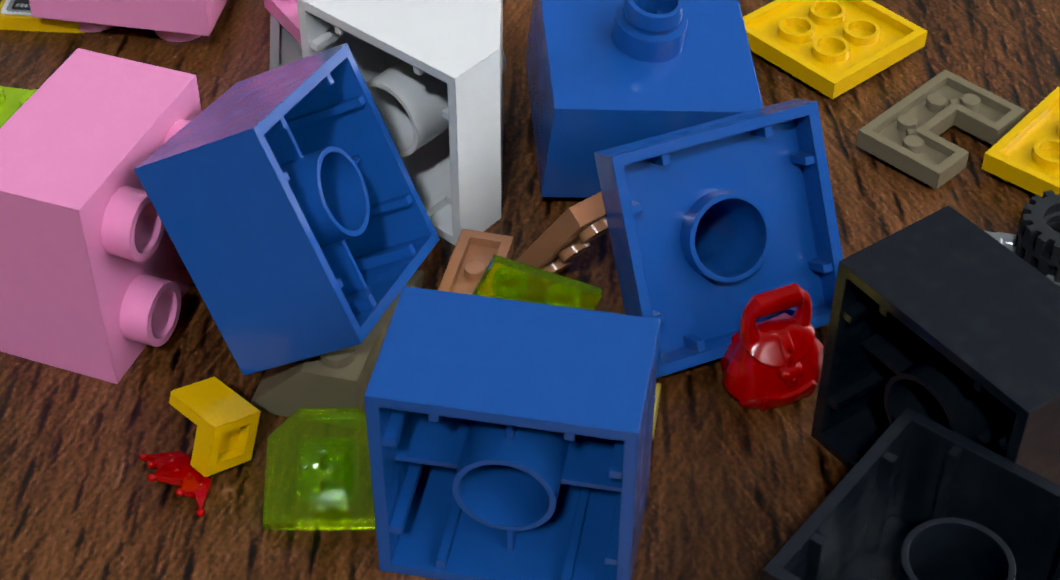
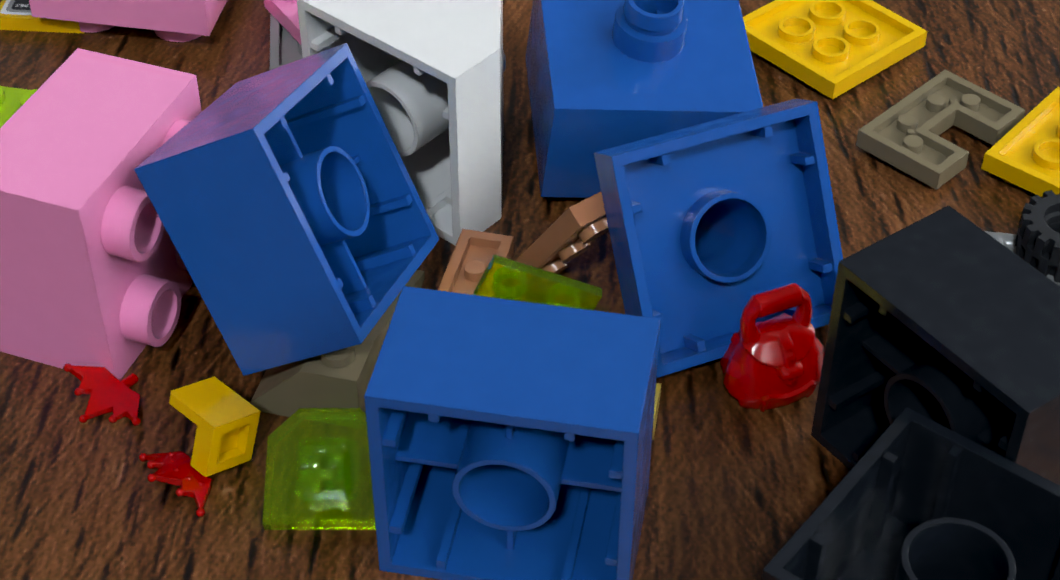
(106, 393): none -> red piece

